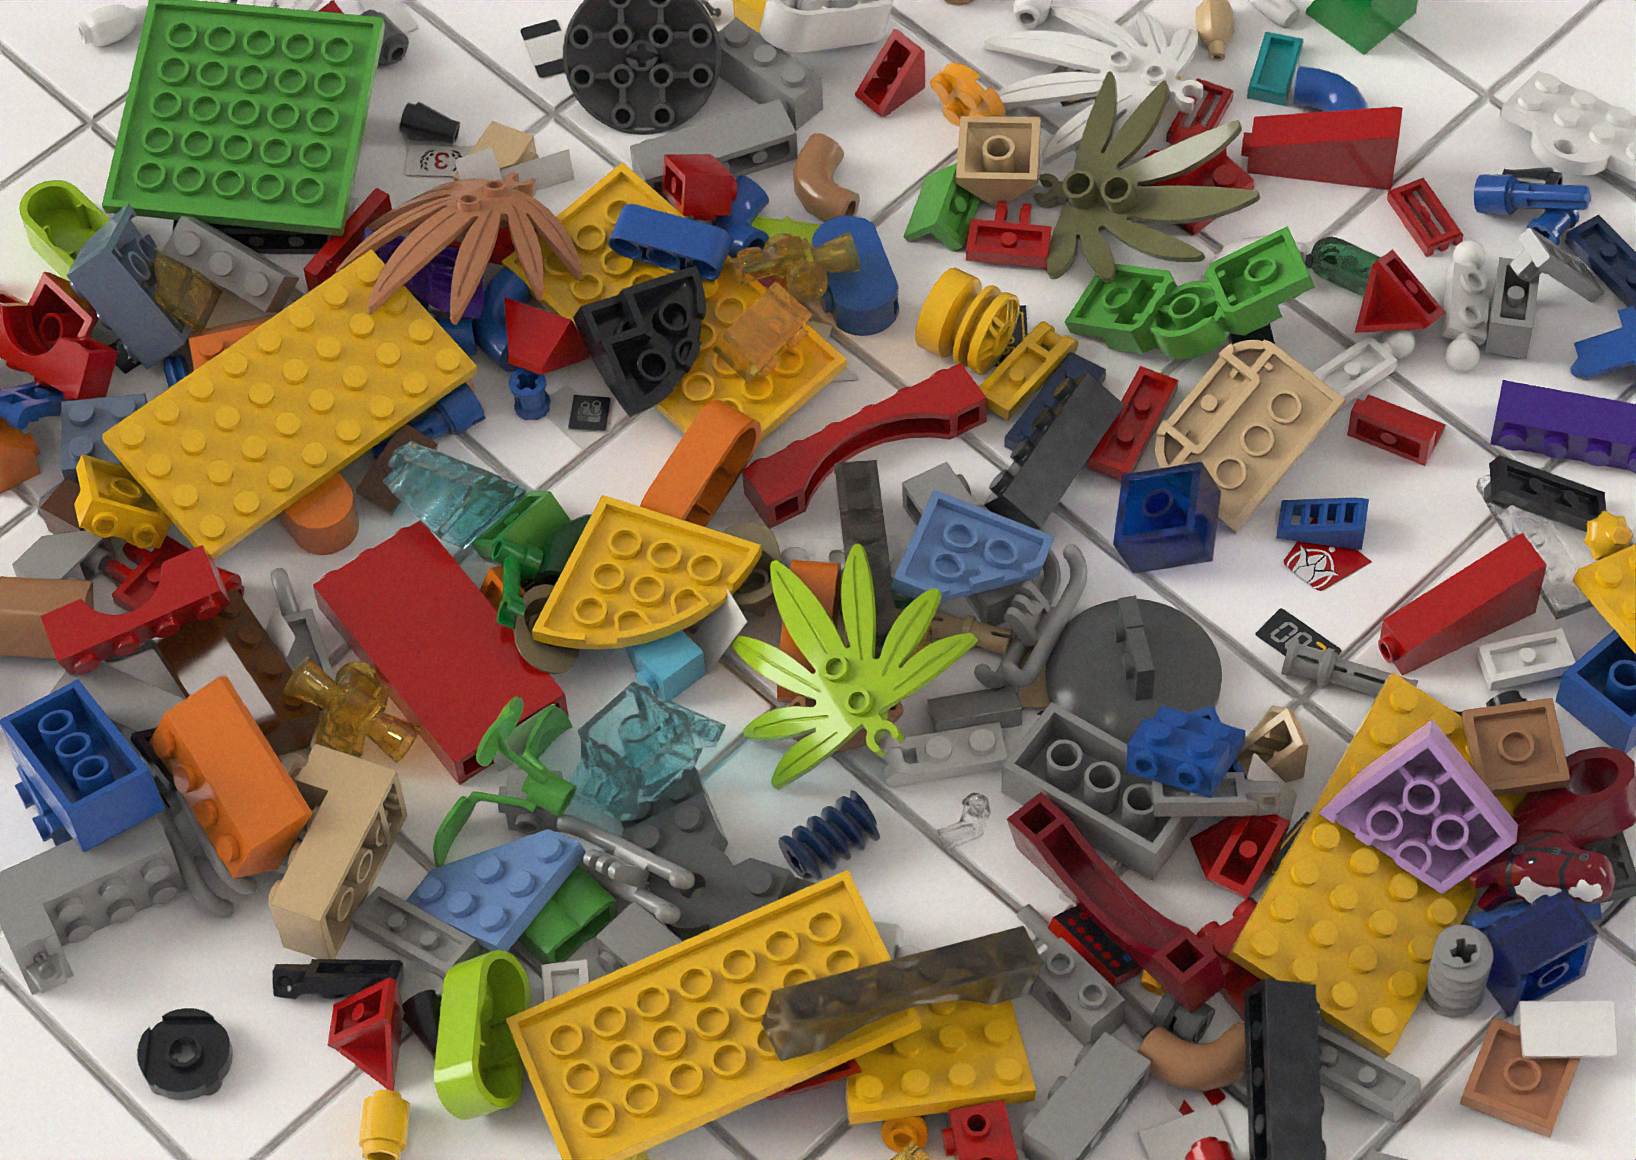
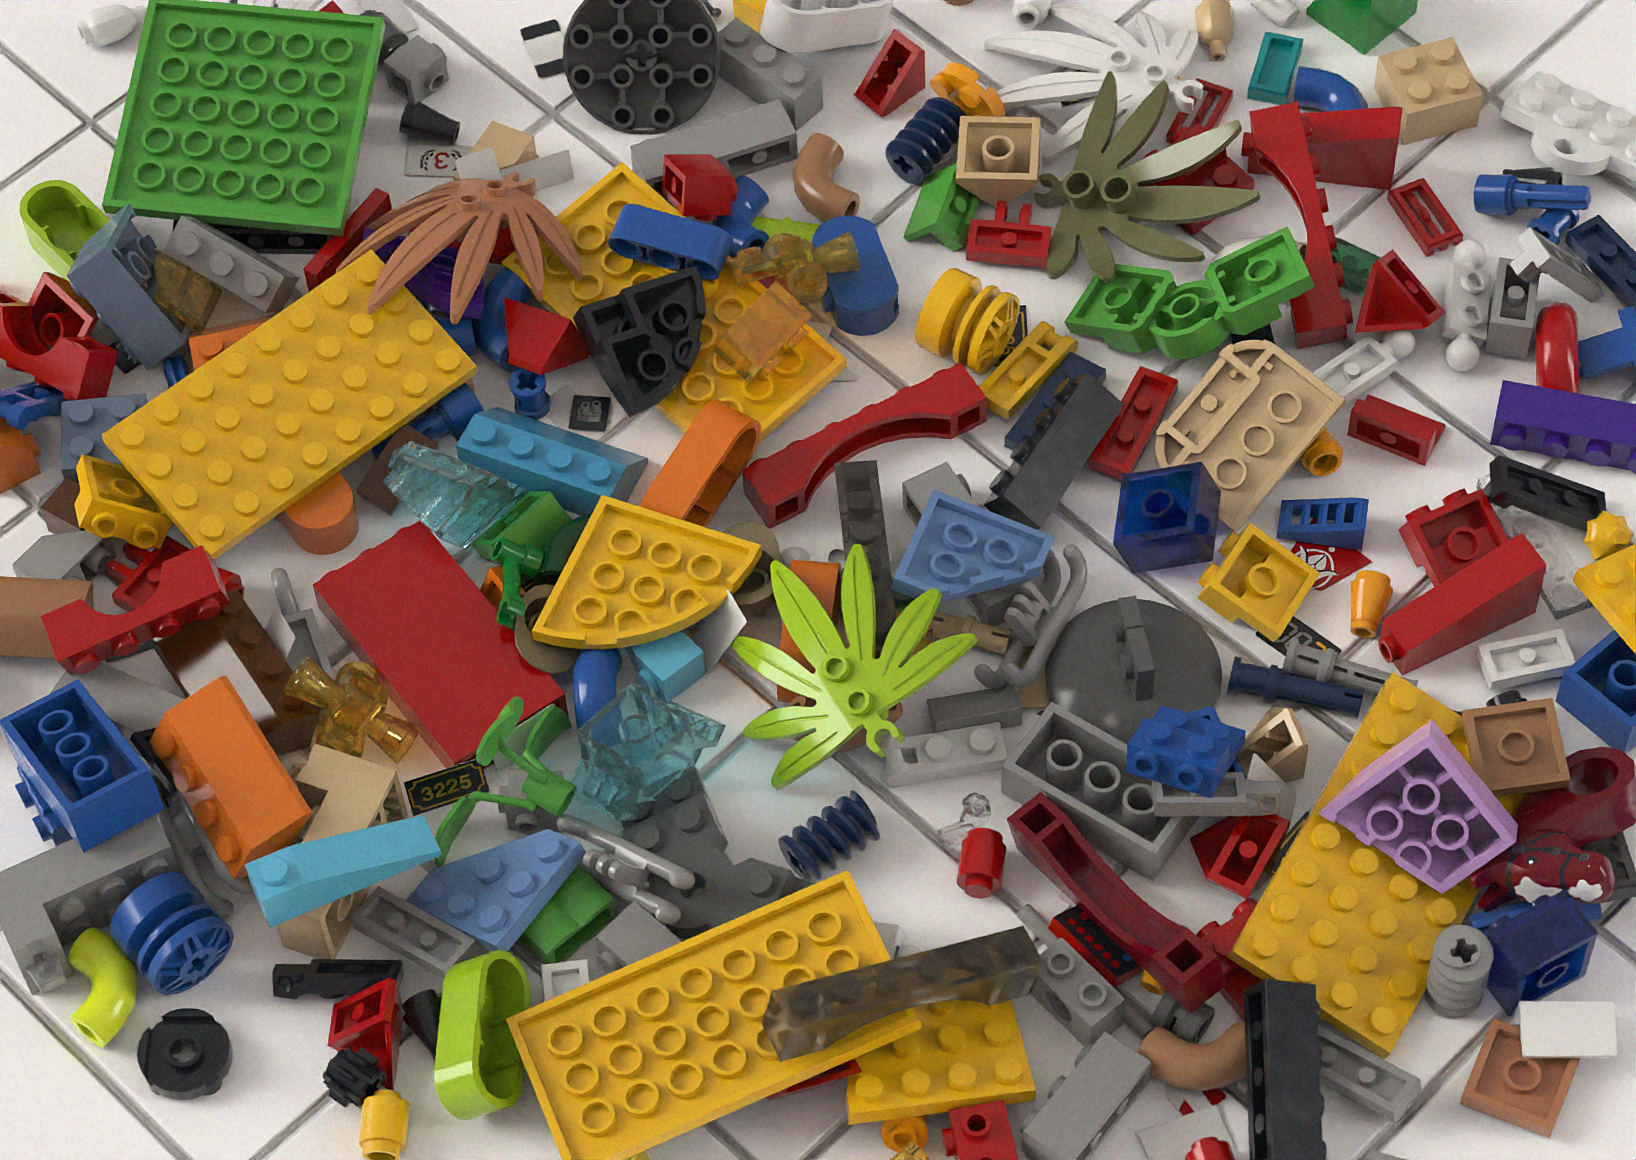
(112, 988): none -> neon yellow cylinder
(171, 933): none -> blue wheel
(336, 866): none -> medium azure slope
(353, 1076): none -> black gear
(416, 69): none -> light grey brick
(445, 786): none -> black sticker
(549, 459): none -> dark azure slope
(594, 682): none -> blue cylinder
(924, 140): none -> dark blue piece
(981, 863): none -> red brick
(1256, 582): none -> yellow plate
(1272, 685): none -> dark blue pin
(1282, 151): none -> red arch
(1323, 455): none -> light orange cone
(1368, 602): none -> light orange cone
(1431, 87): none -> tan brick
(1452, 534): none -> red plate
(1557, 347): none -> red cylinder

